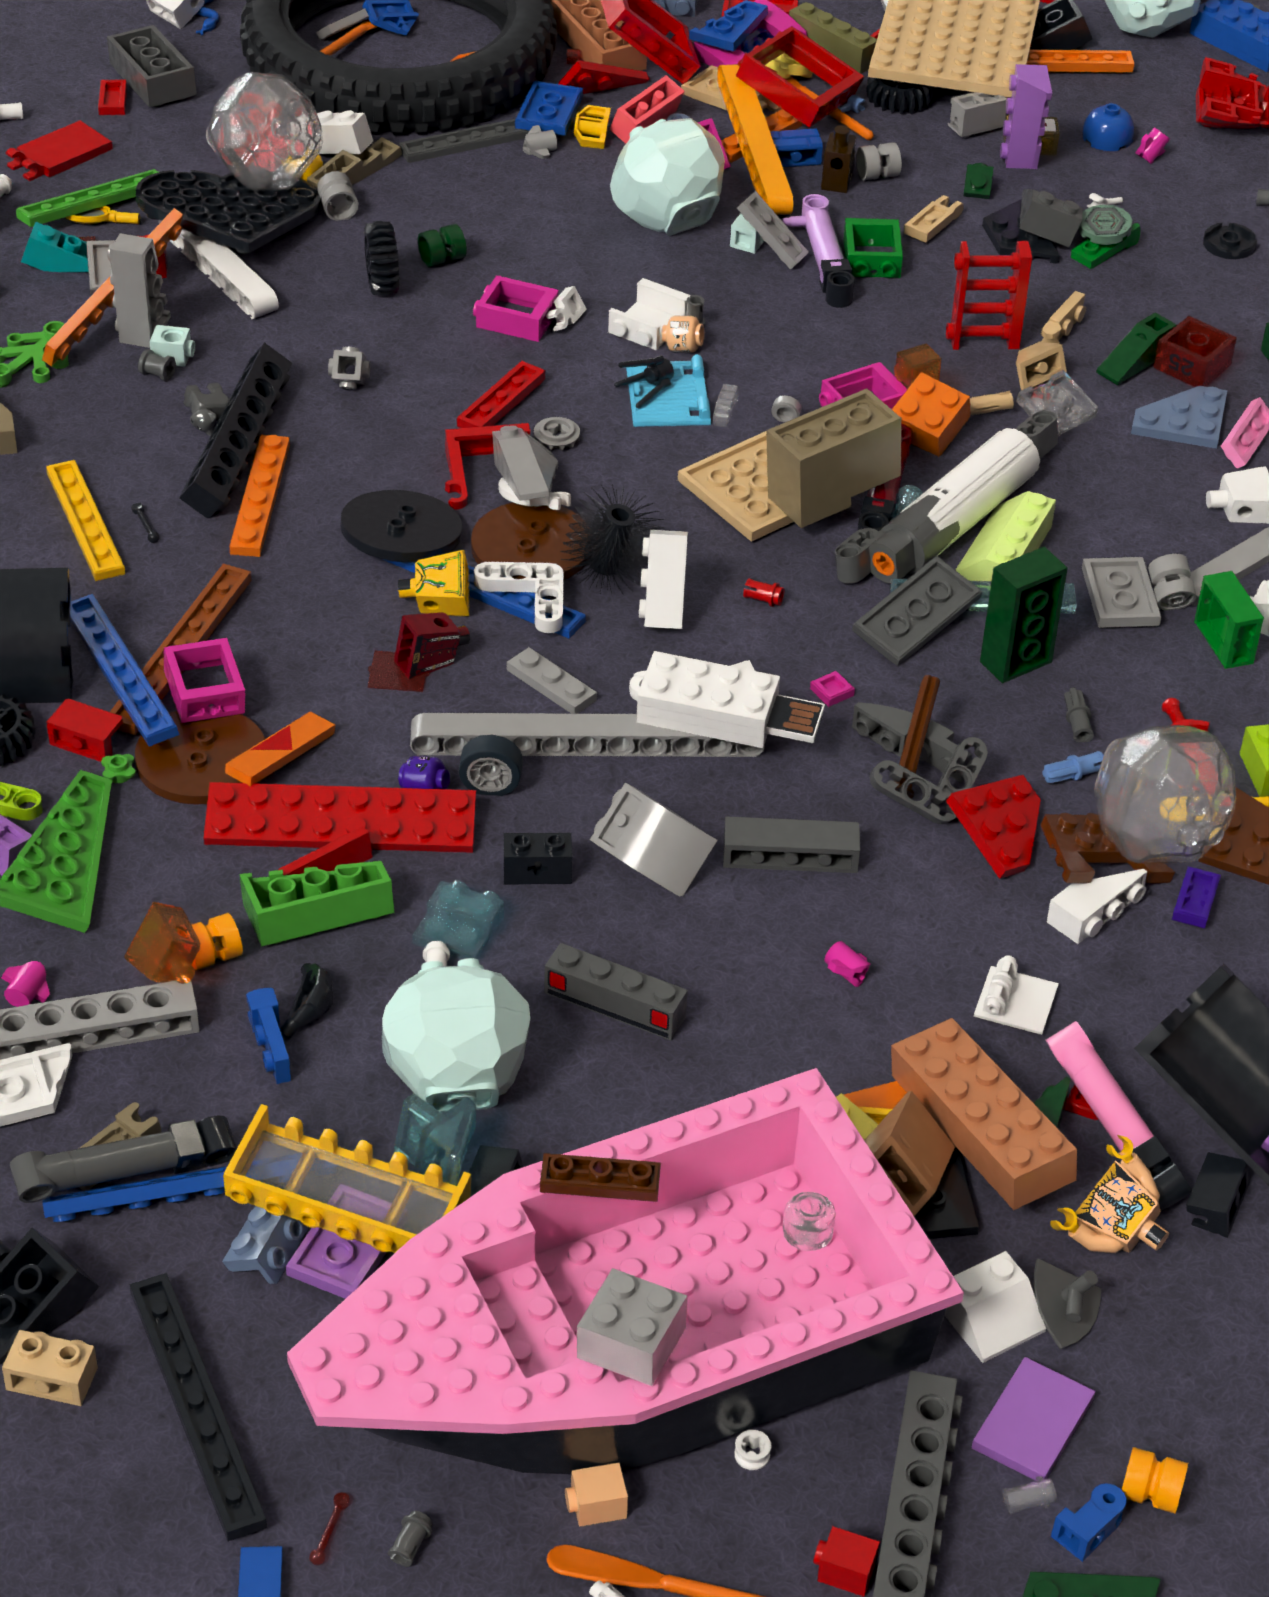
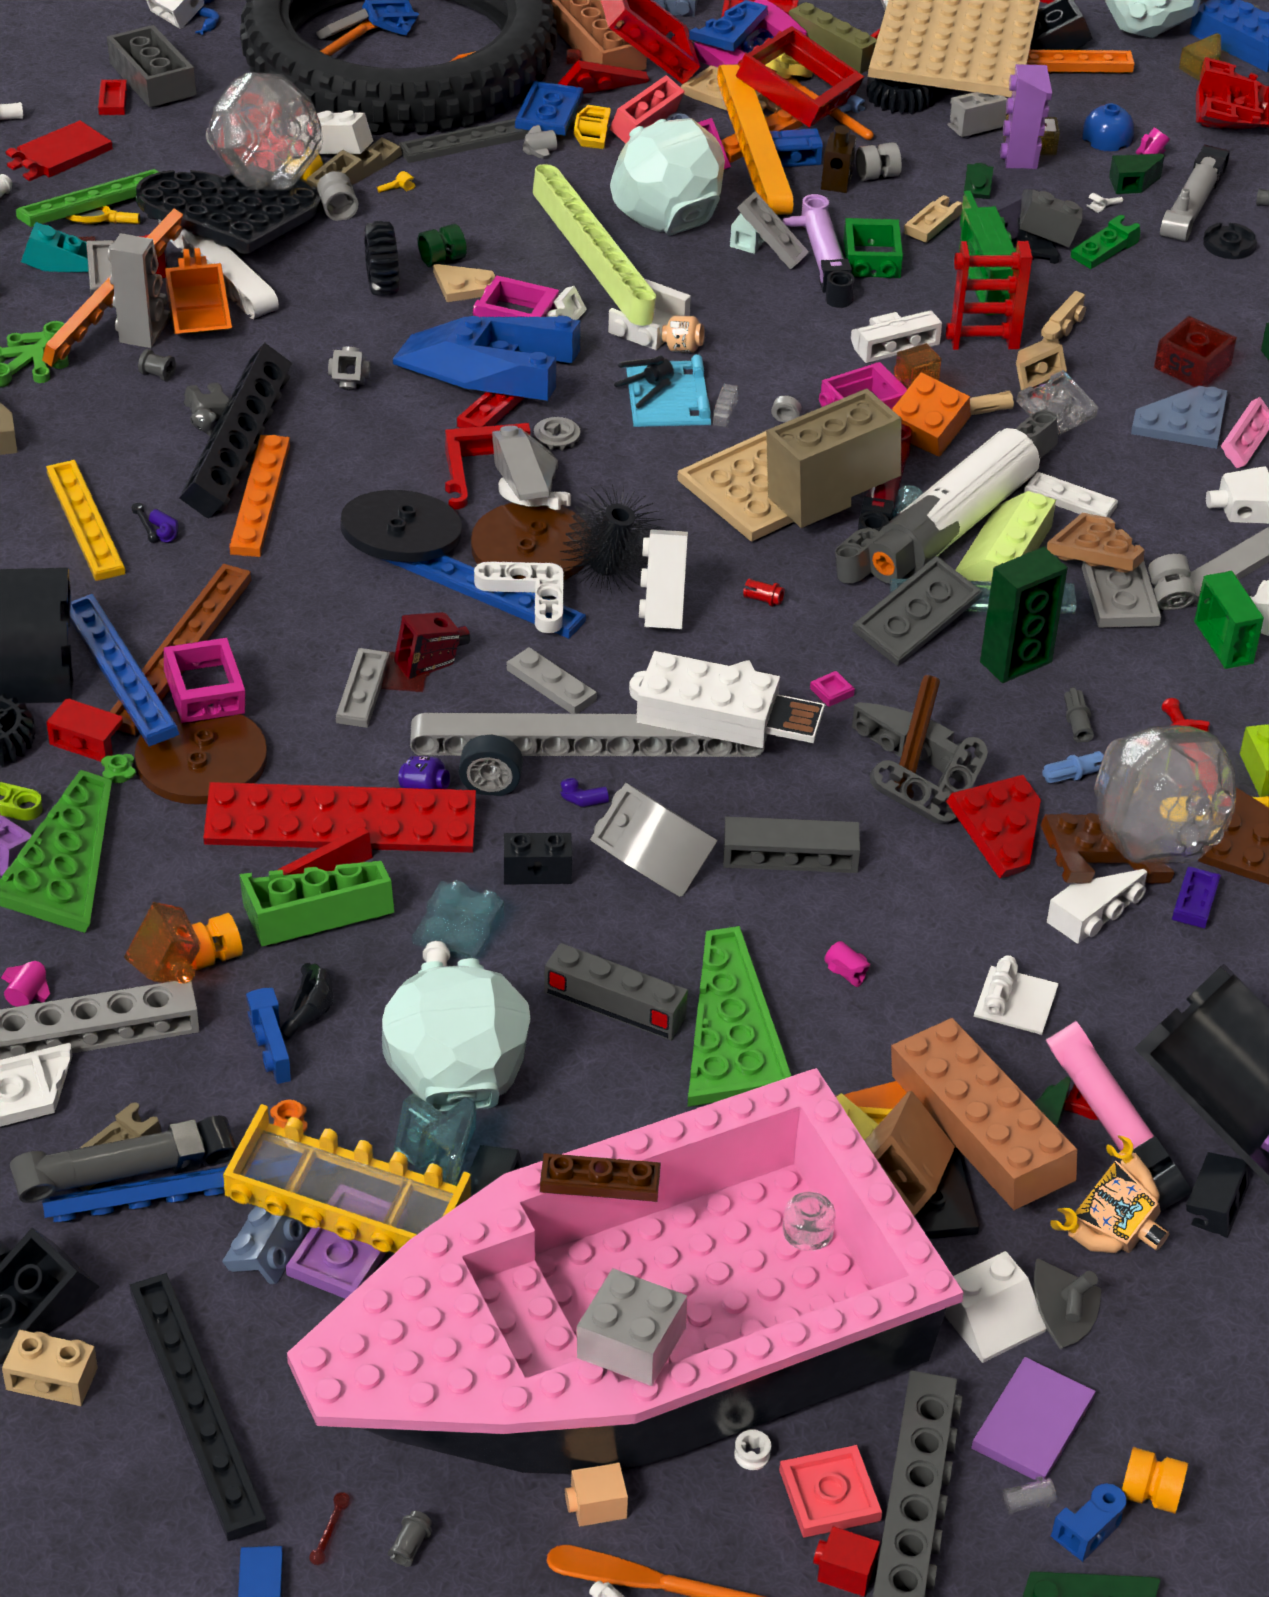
(167, 525): none -> dark purple arm
(173, 342): light aqua brick -> none
(197, 295): none -> orange piece
(280, 748): orange tile -> none
(287, 1109): none -> orange plate
(363, 687): none -> light grey tile
(402, 181): none -> yellow hand
(439, 584): yellow torso -> none
(462, 282): none -> tan wing
(495, 353): none -> blue wedge
(582, 797): none -> dark purple arm
(594, 245): none -> yellowish green beam
(695, 307): dark grey pin -> none
(734, 1030): none -> bright green wing
(830, 1491): none -> coral plate
(893, 333): none -> white piece
(985, 236): none -> green piece
(1072, 496): none -> white tile
(1097, 543): none -> medium nougat plate
(1105, 224): sand green tile -> none
(1135, 172): none -> dark green slope
(1136, 349): dark green slope -> none
(1194, 54): none -> clear yellow slope
(1206, 175): none -> light grey piece

